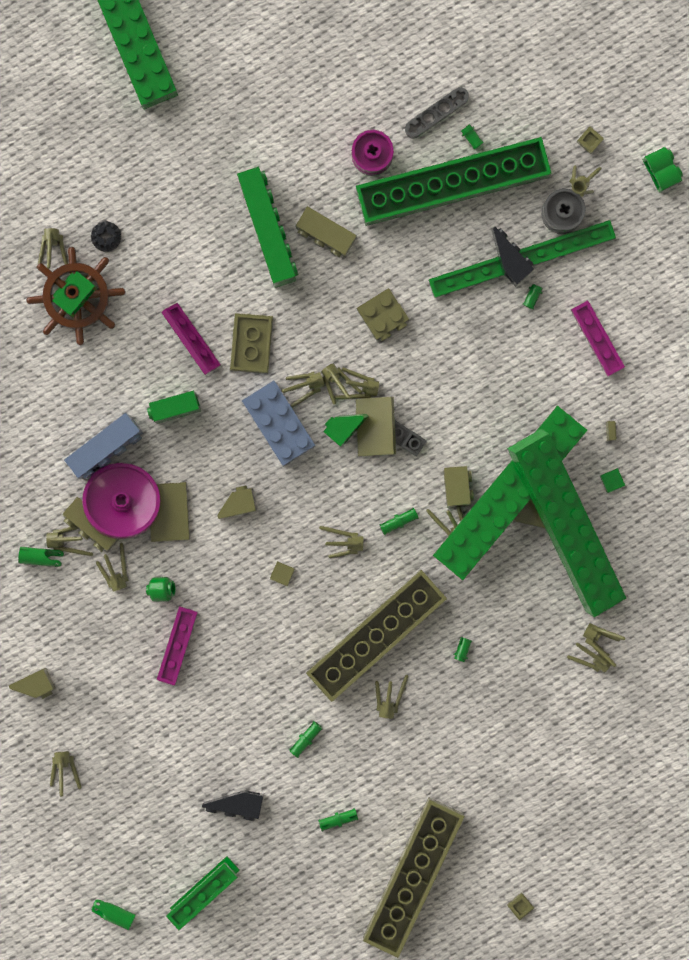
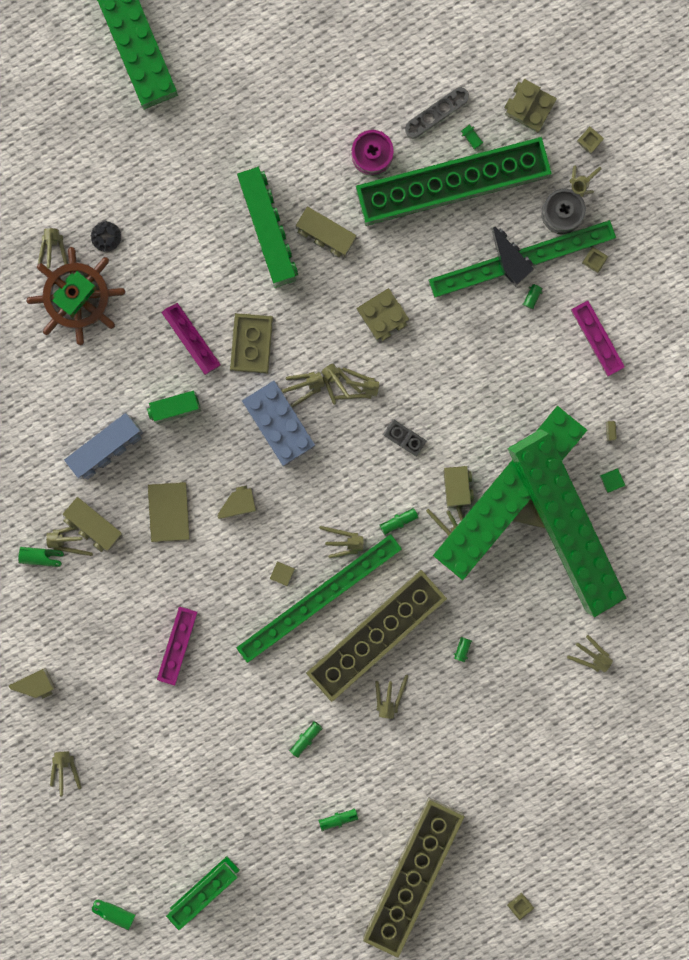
(115, 581): olive plant -> none
(121, 500): magenta dish -> none
(161, 589): green head -> none
(241, 803): black slope -> none
(318, 598): none -> green plate
(343, 427): green slope -> none
(377, 432): olive tile -> none
(529, 105): none -> olive plate
(593, 633): olive plant -> none
(595, 259): none -> olive tile
(662, 169): green brick -> none

